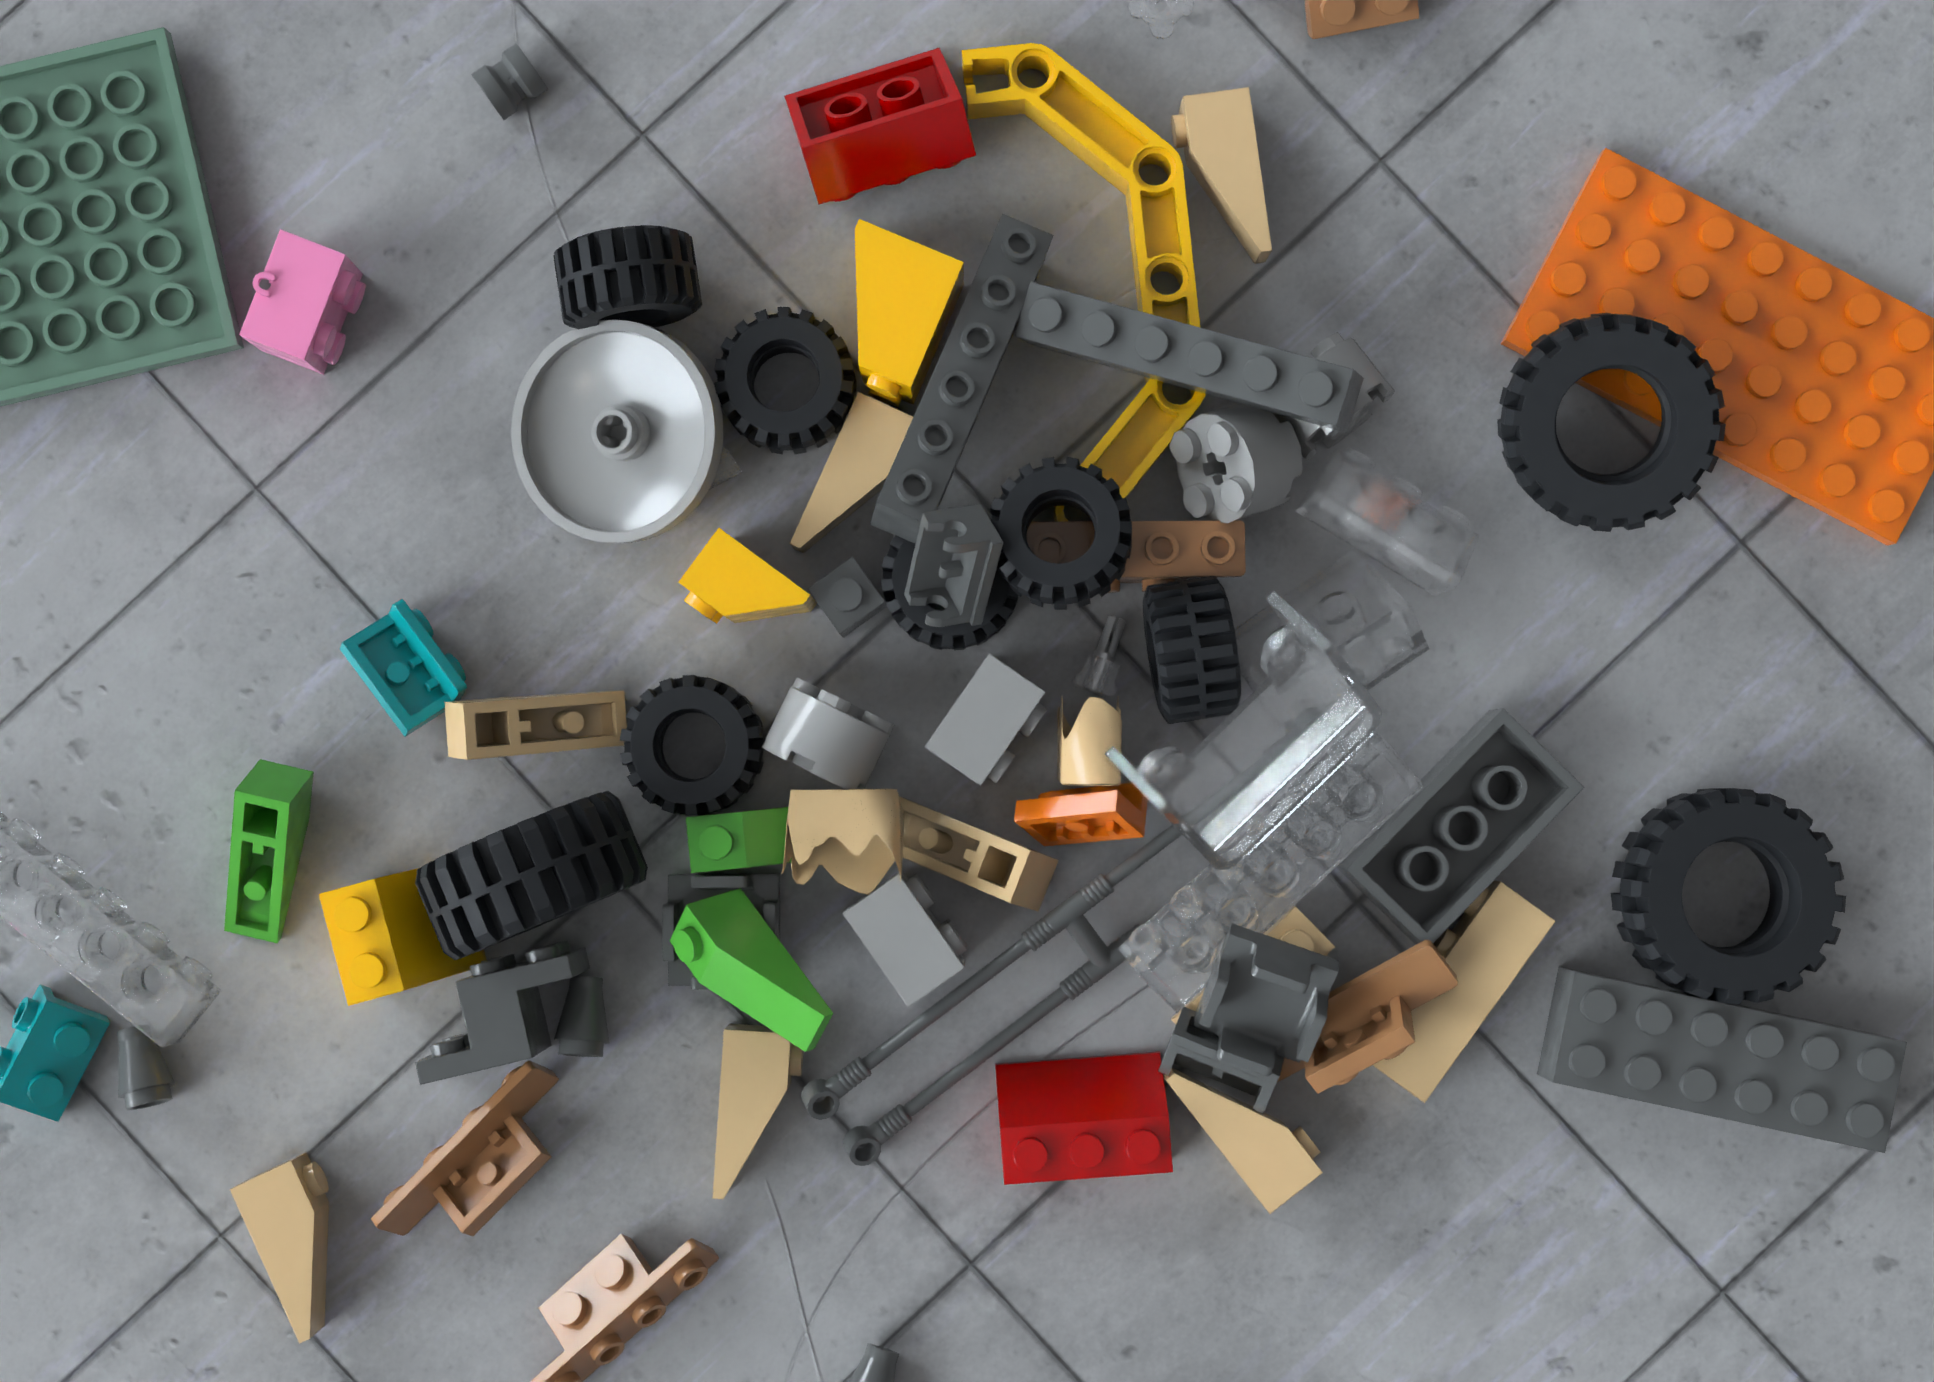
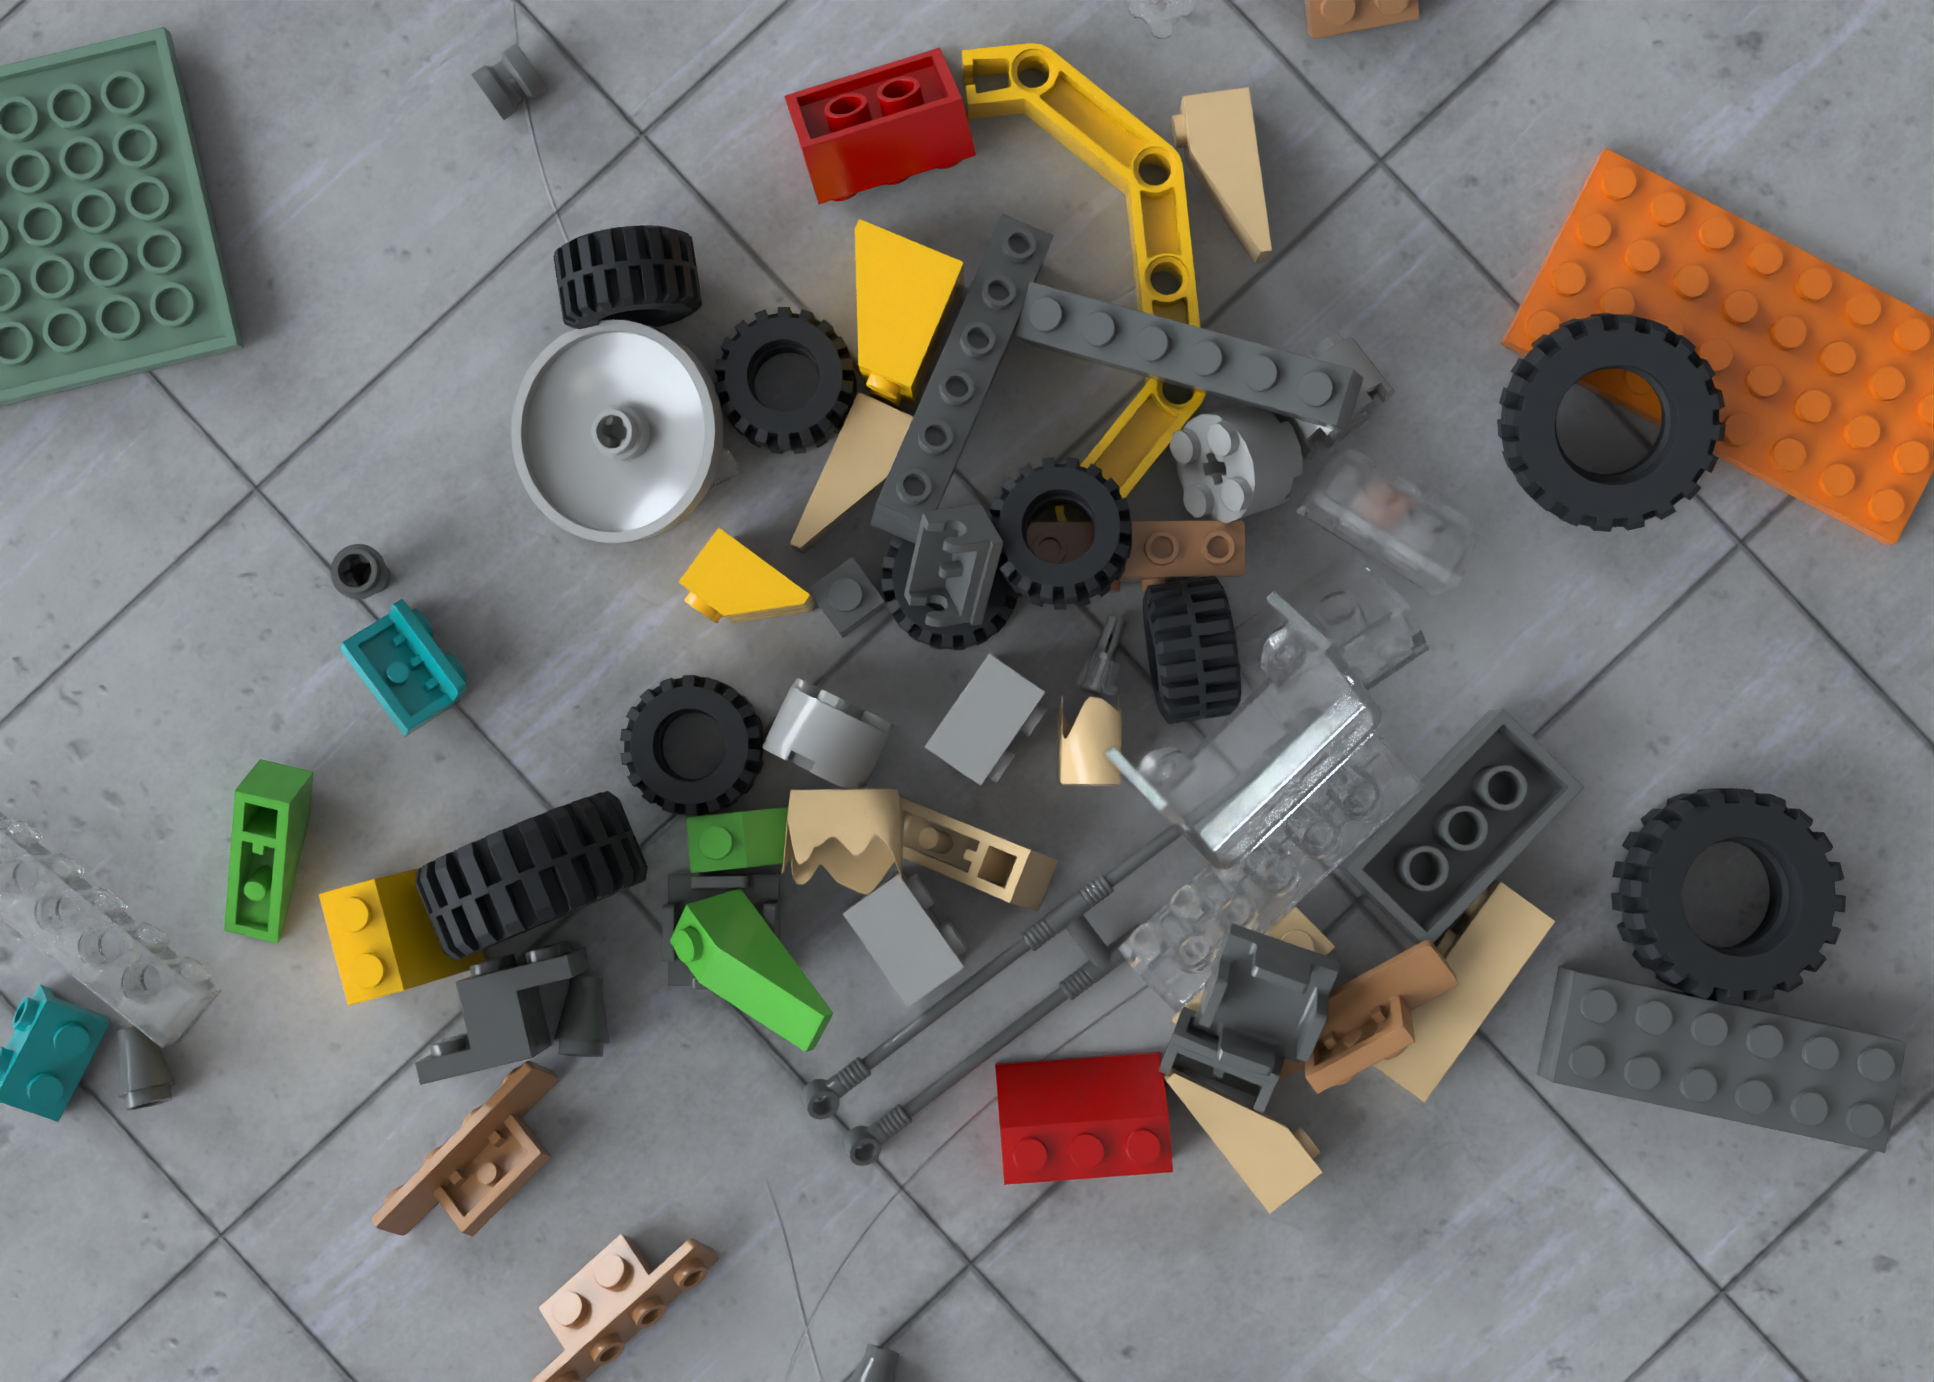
(289, 1228): tan slope -> none
(305, 303): bright pink brick -> none
(349, 568): none -> dark grey cone
(534, 724): tan slope -> none
(753, 1080): tan slope -> none
(1084, 815): orange bracket -> none

